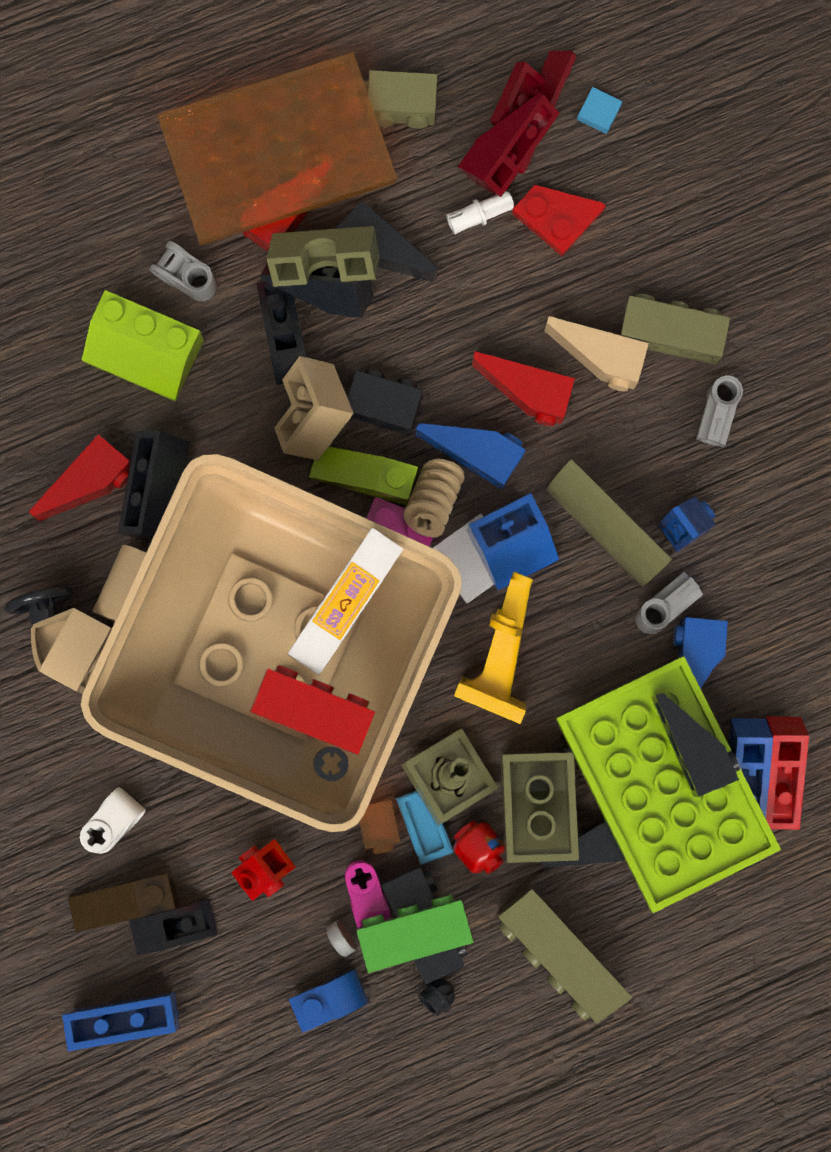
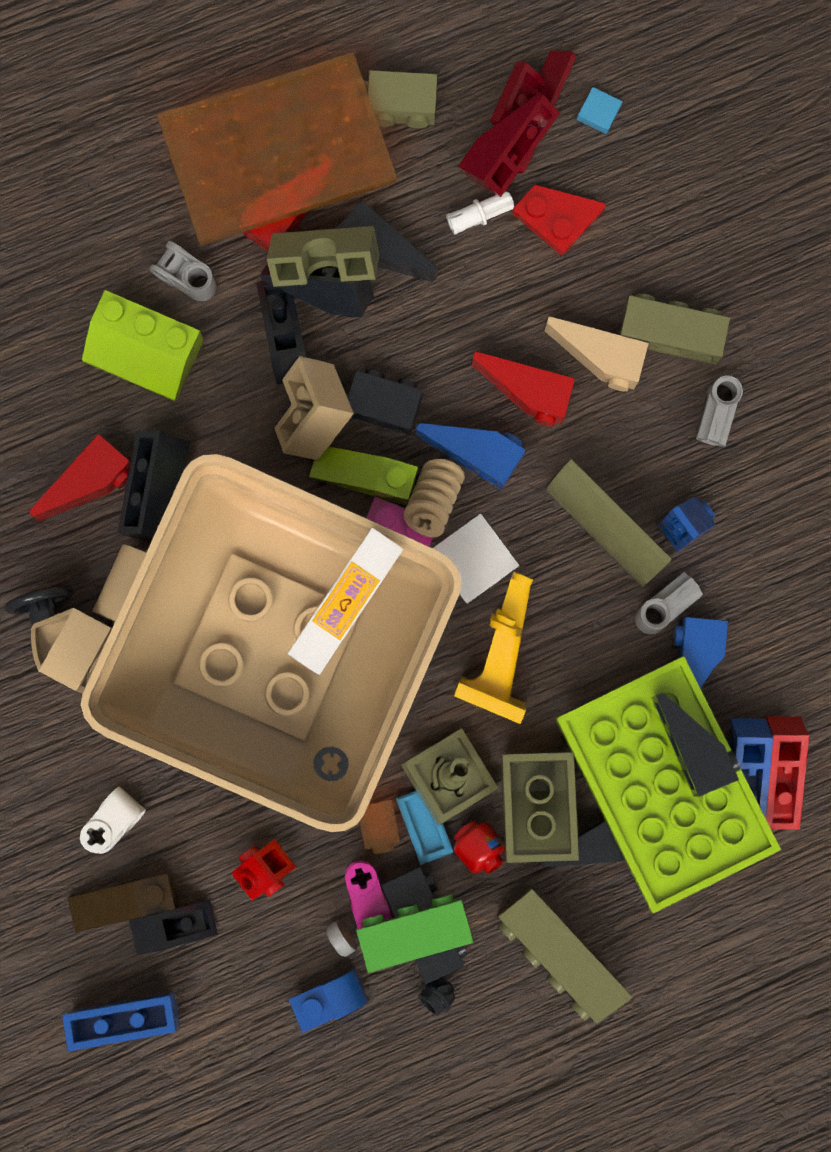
(313, 709): red brick -> none
(513, 541): blue slope -> none

